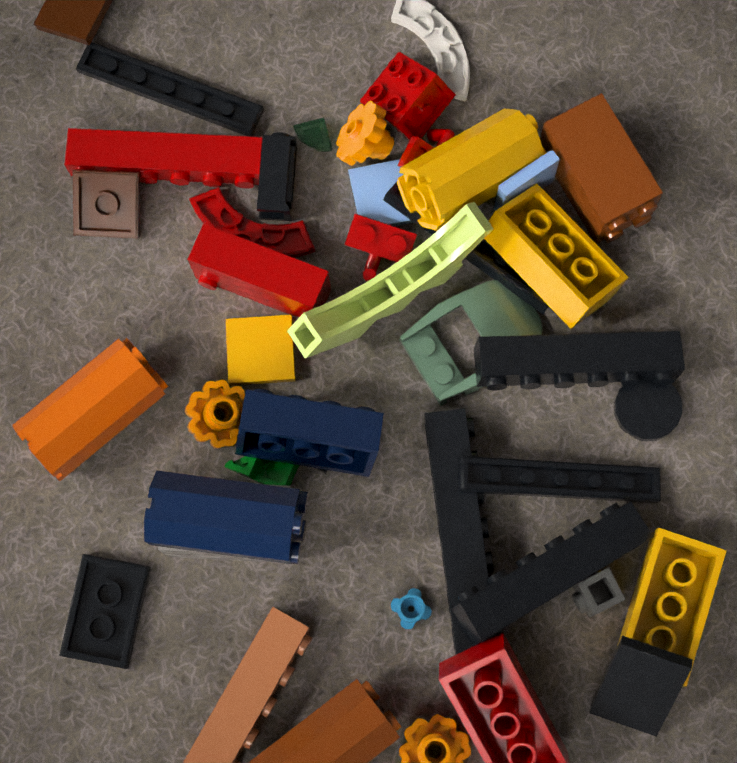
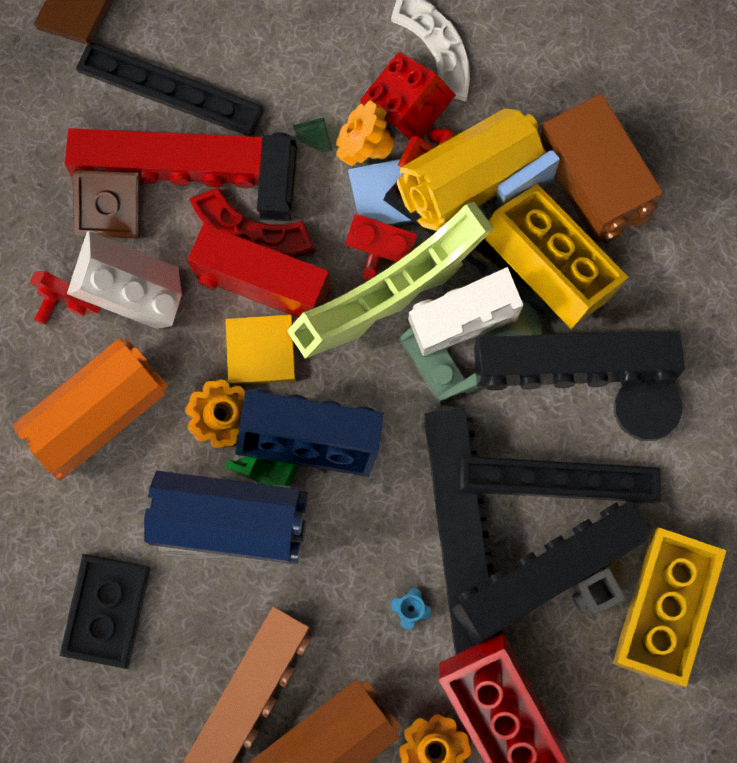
(56, 289): none -> red plate
(126, 282): none -> white slope
(466, 312): none -> white wedge
(640, 686): black tile -> none

